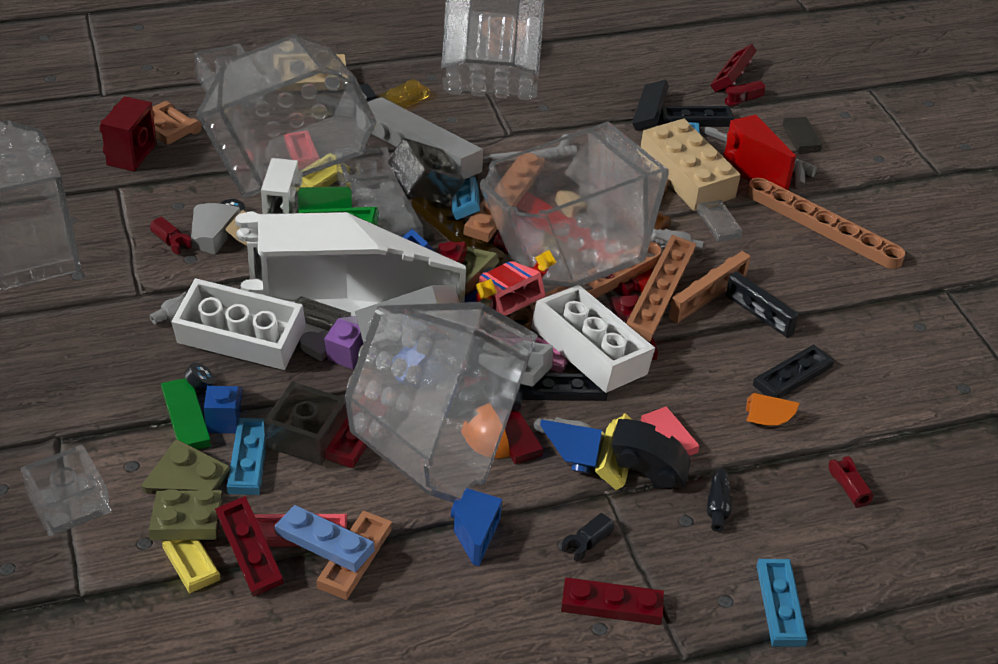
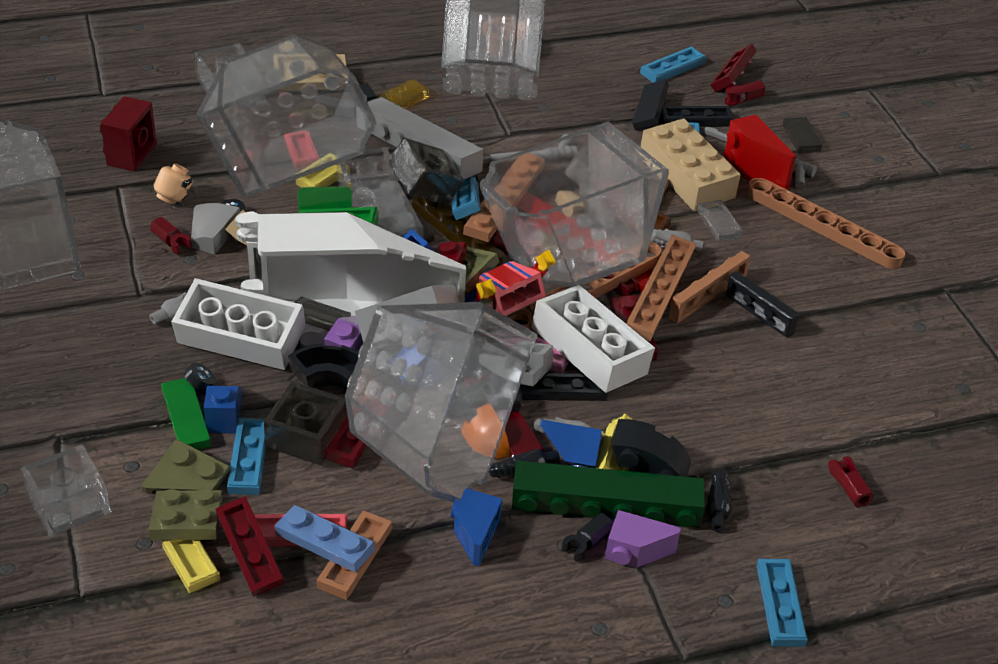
(173, 124): nougat plate -> none
(173, 184): none -> light nougat head
(281, 187): white brick -> none
(324, 365): none -> black brick
(507, 466): none -> black piece
(596, 490): none -> dark green brick
(612, 601): dark red plate -> none
(640, 540): none -> medium lavender slope
(669, 426): coral tile -> none
(673, 64): none -> dark azure tile
(769, 410): orange brick -> none
(793, 372): black tile -> none

